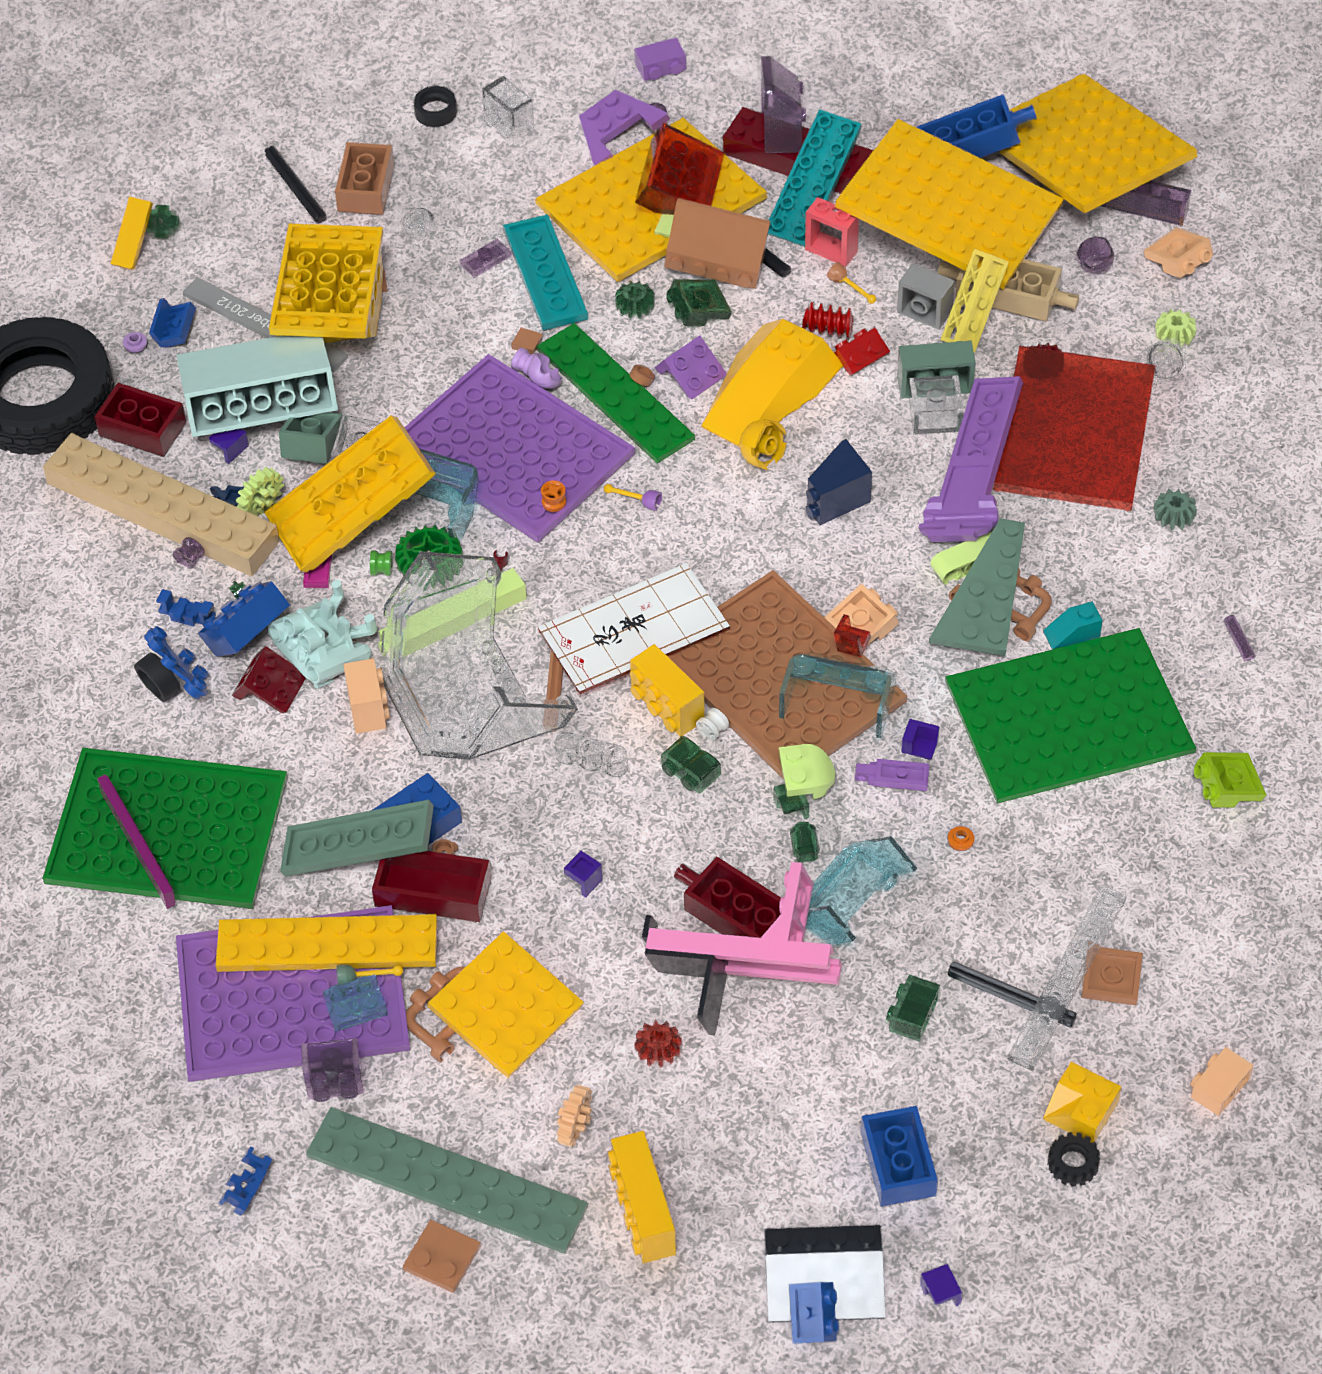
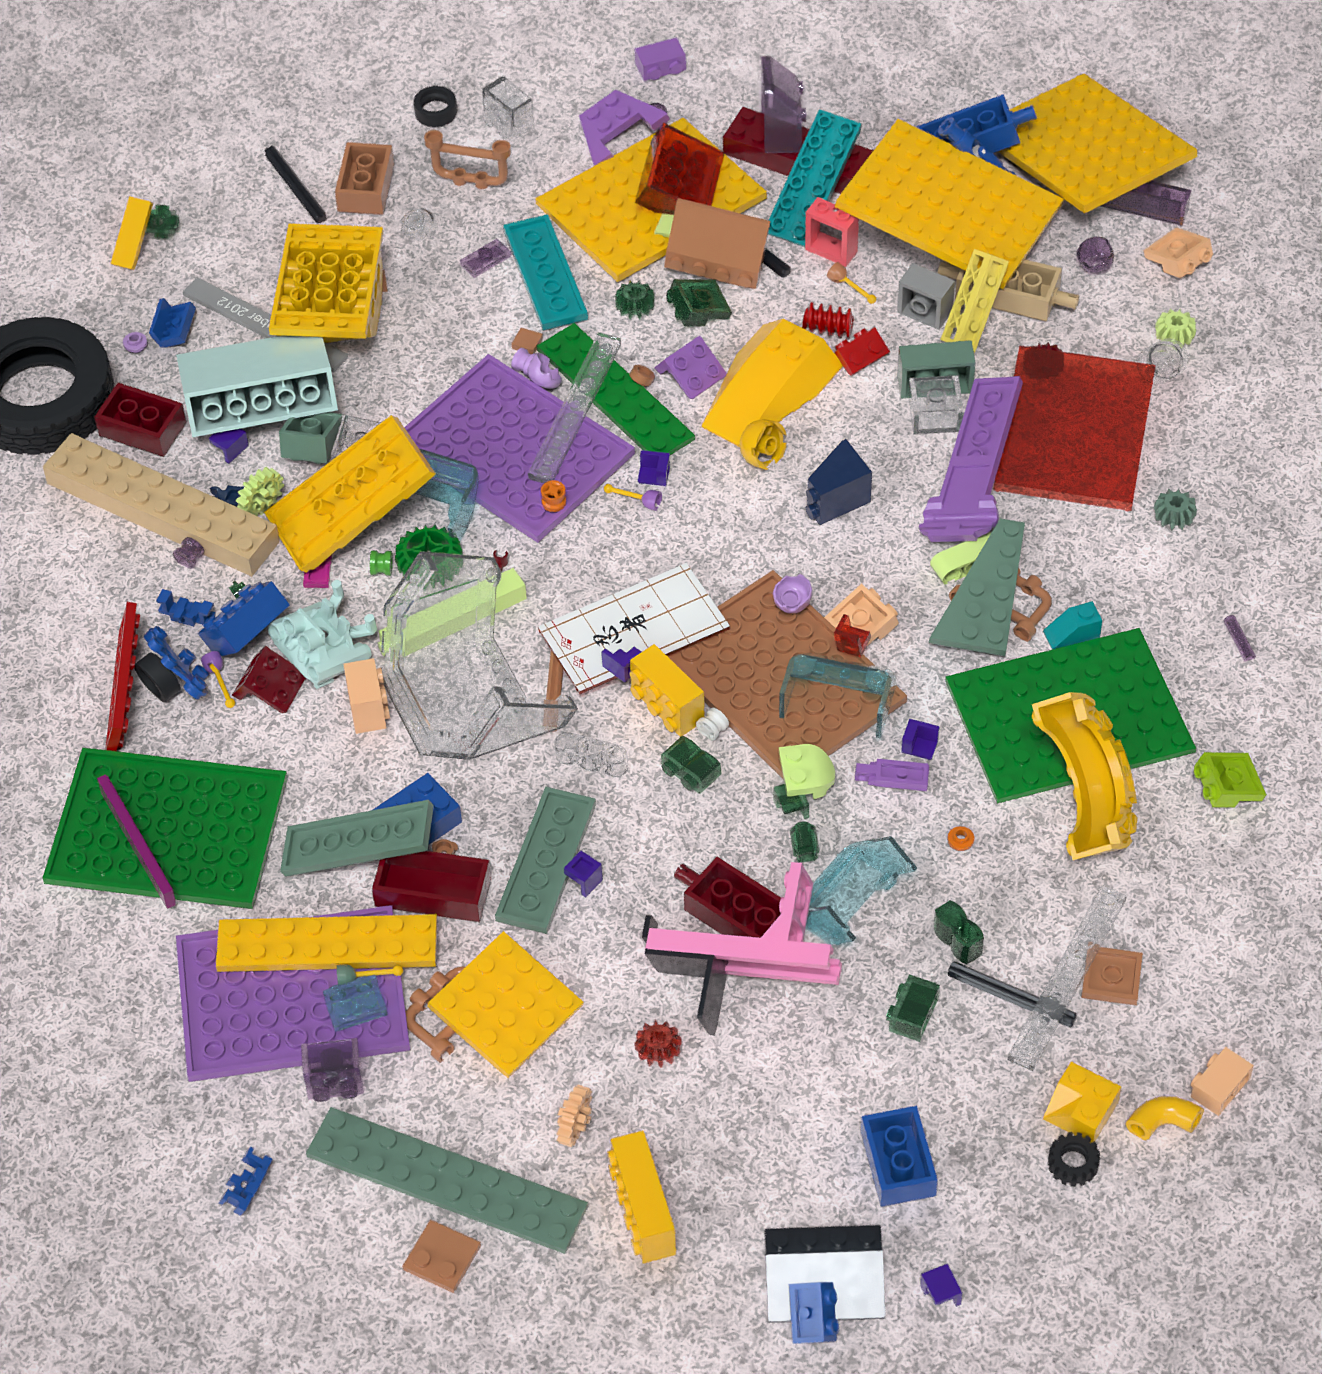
(122, 678): none -> red plate
(213, 663): none -> hinge
(500, 151): none -> nougat bar
(539, 869): none -> sand green plate
(574, 408): none -> clear plate
(619, 662): none -> dark purple panel
(654, 468): none -> dark purple panel
(792, 593): none -> lavender hair
(958, 932): none -> clear green brick
(964, 140): none -> blue piece
(1098, 772): none -> yellow windscreen
(1164, 1111): none -> yellow cylinder

